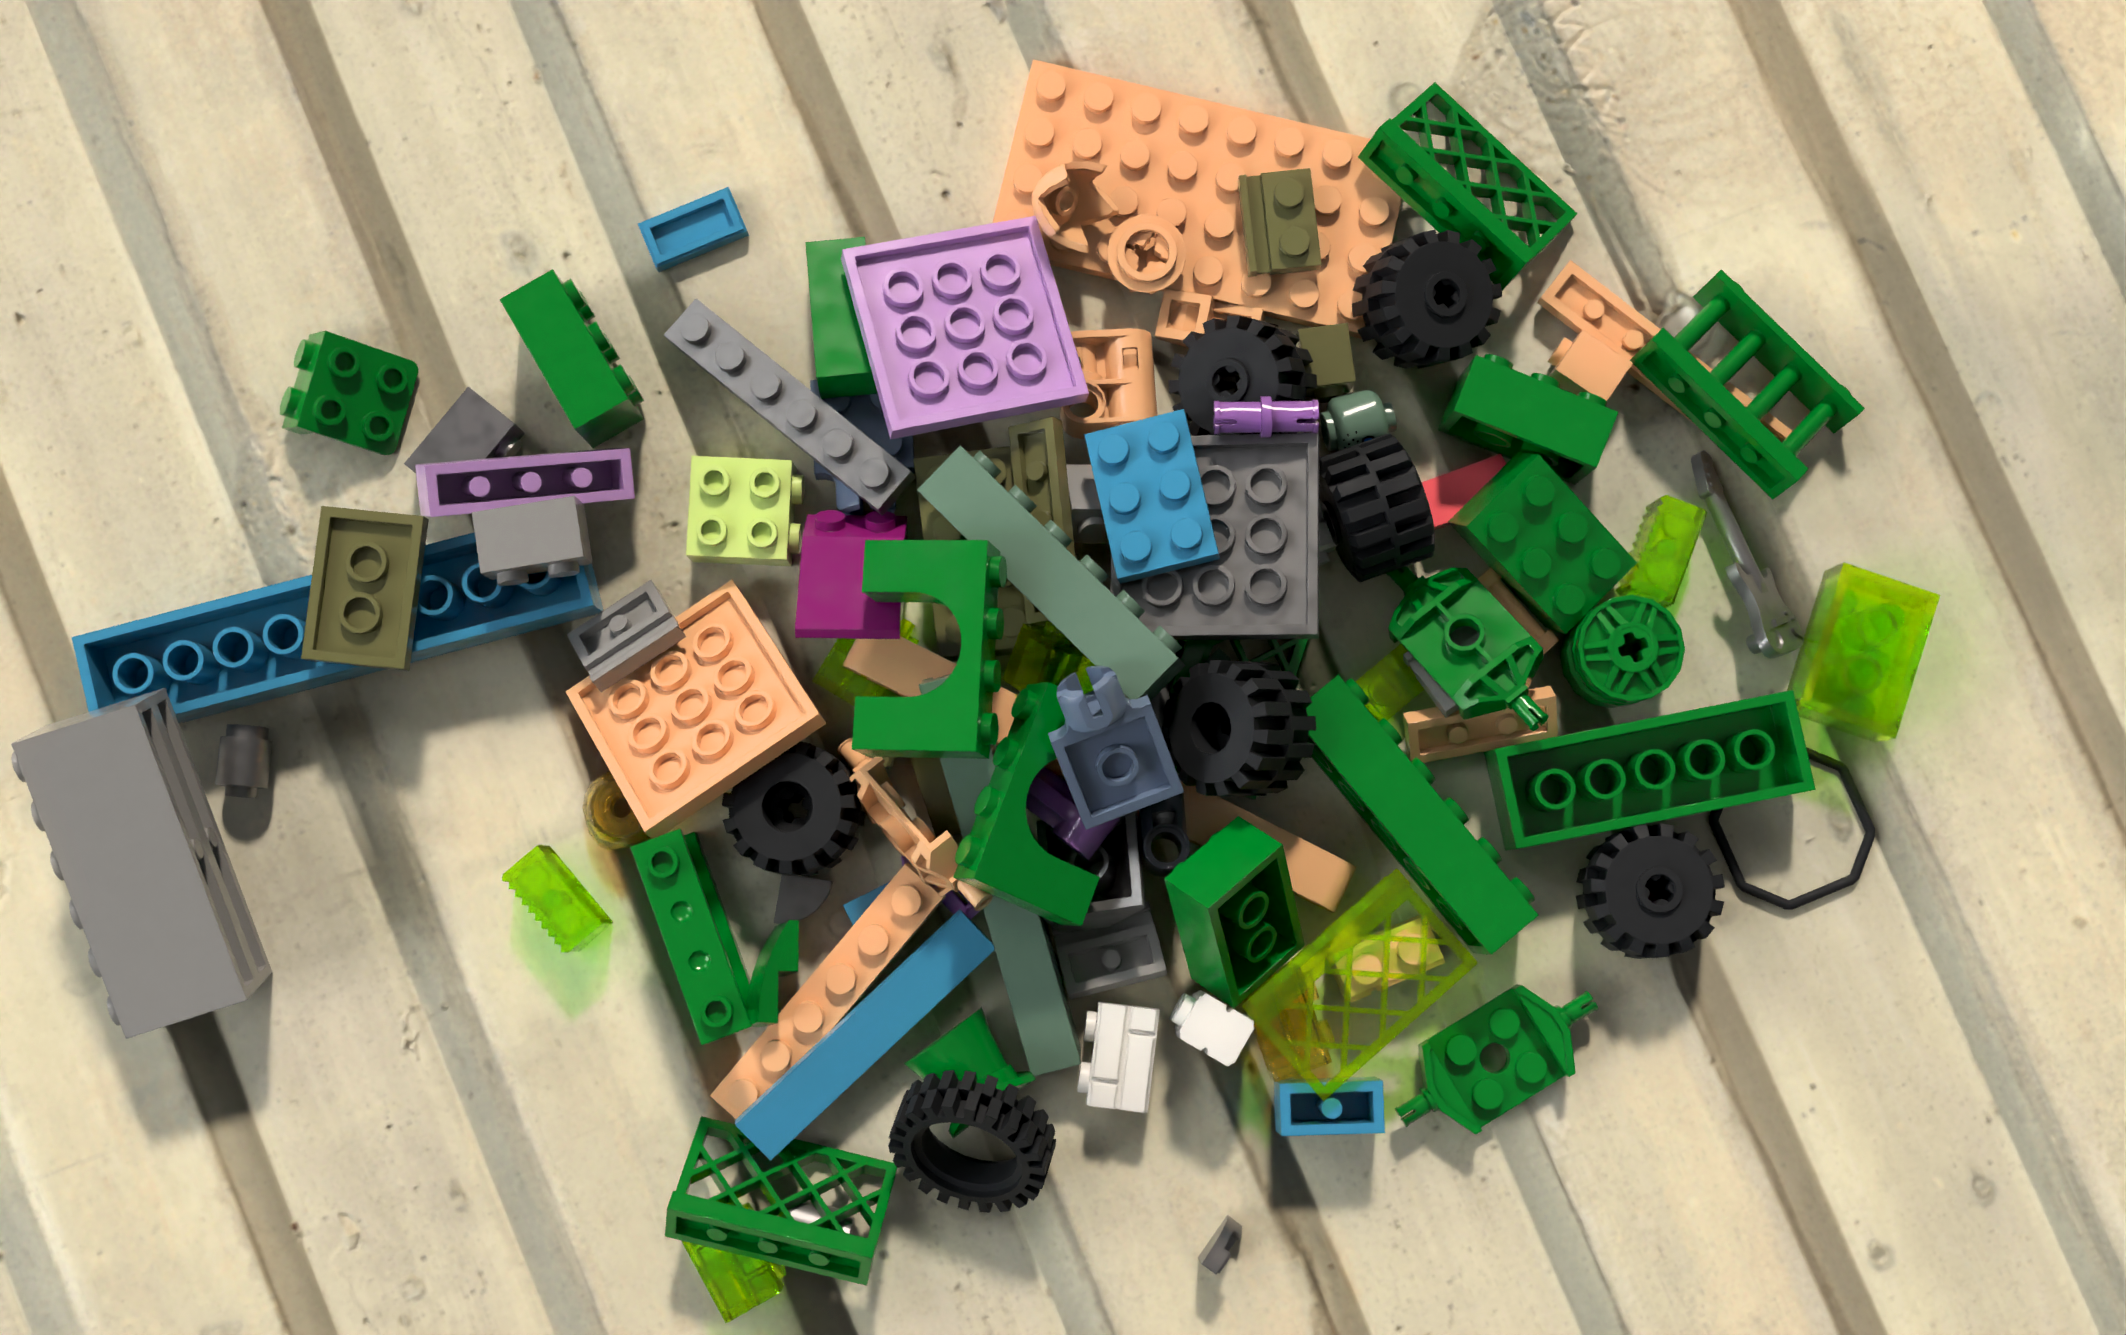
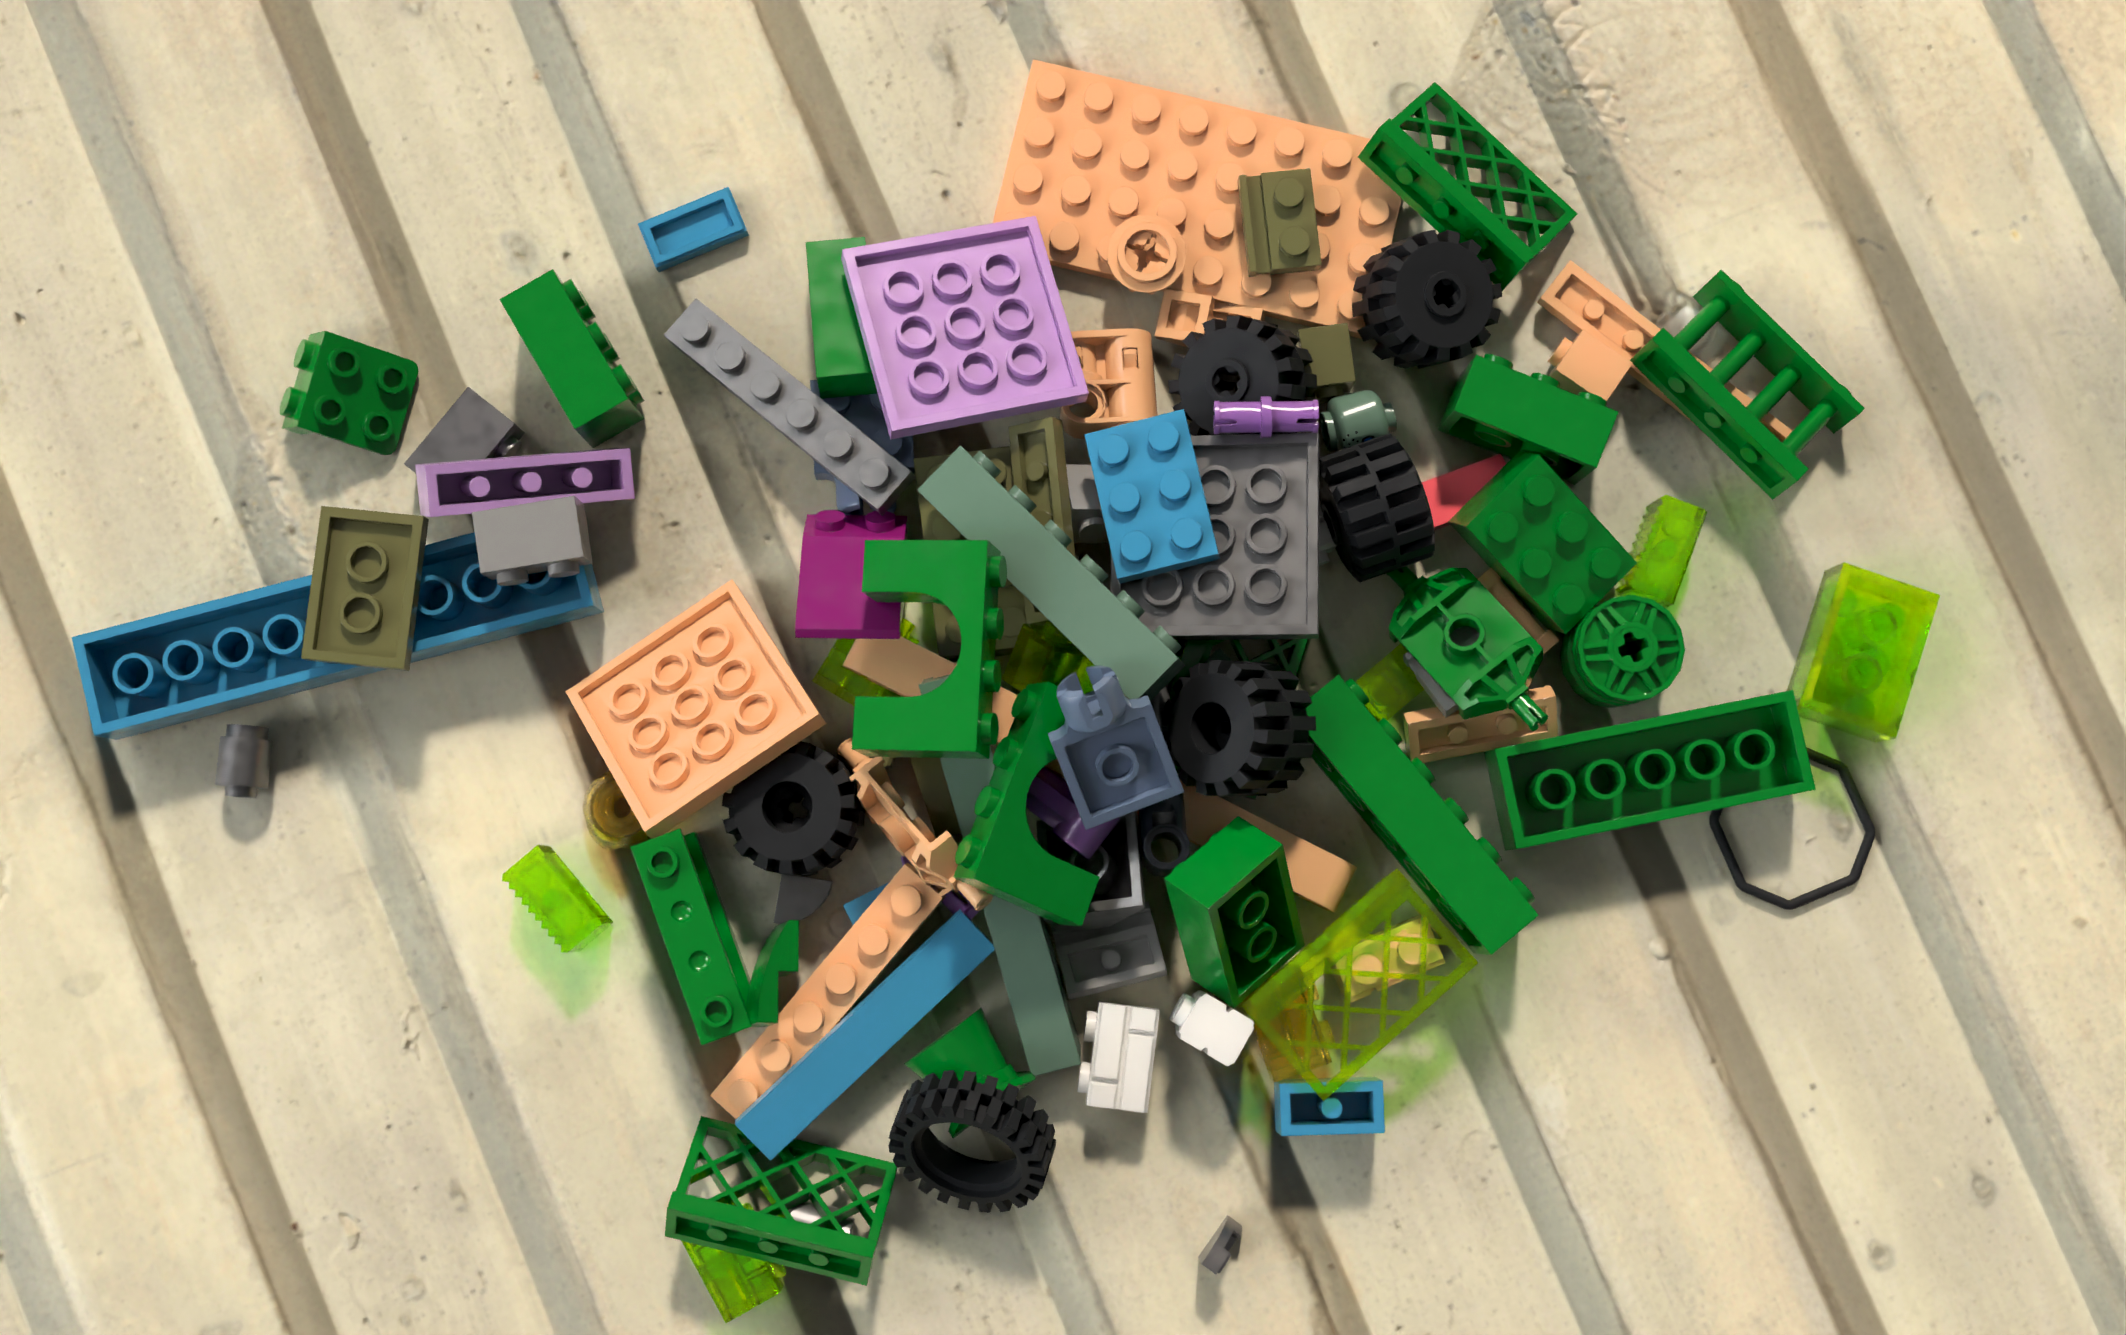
(142, 862): light grey brick -> none
(626, 635): light grey plate -> none
(743, 511): yellowish green brick -> none
(1069, 200): light nougat piece -> none
(1536, 1056): green plate -> none
(1620, 902): black wheel -> none
(1771, 620): flat silver piece -> none

